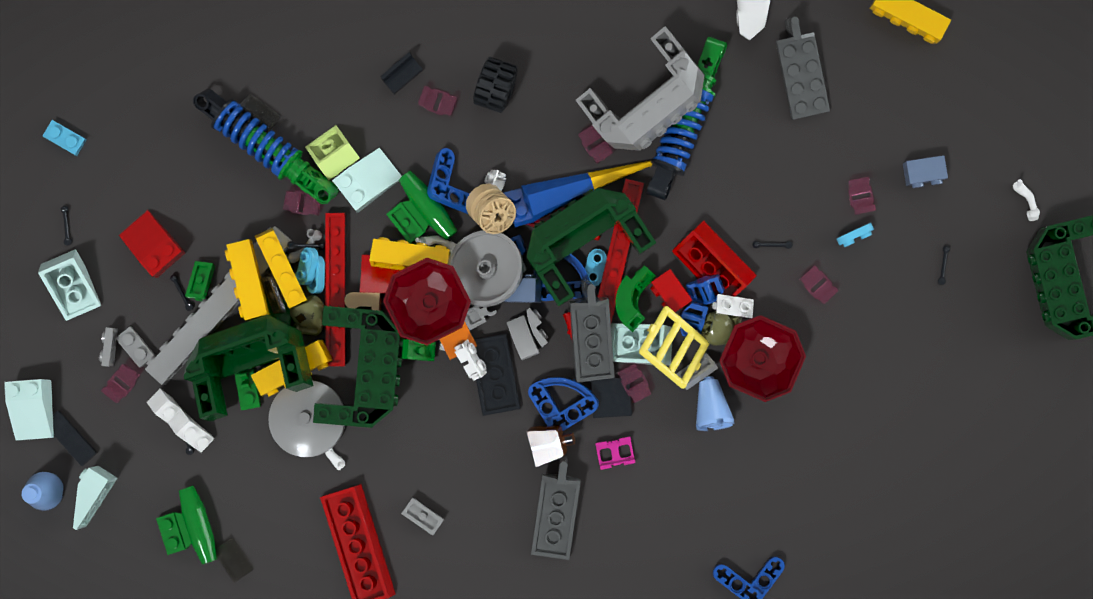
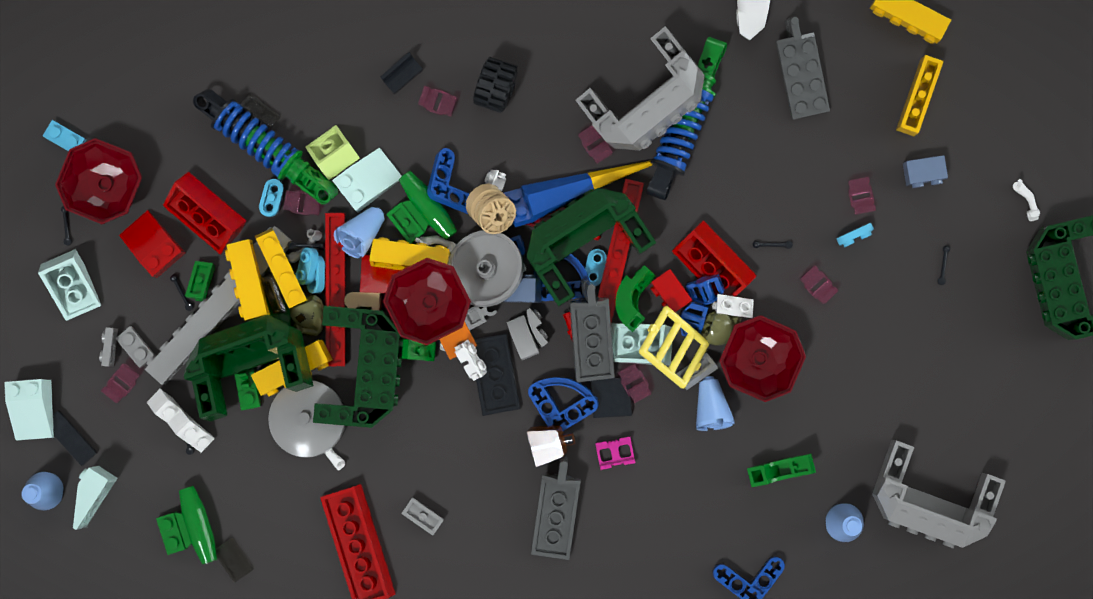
(98, 181): none -> dark red rock
(204, 212): none -> red slope
(269, 197): none -> medium azure plate
(359, 232): none -> light blue cone
(781, 469): none -> green arch
(844, 522): none -> light blue cone
(919, 95): none -> yellow brick
(929, 513): none -> light grey wedge

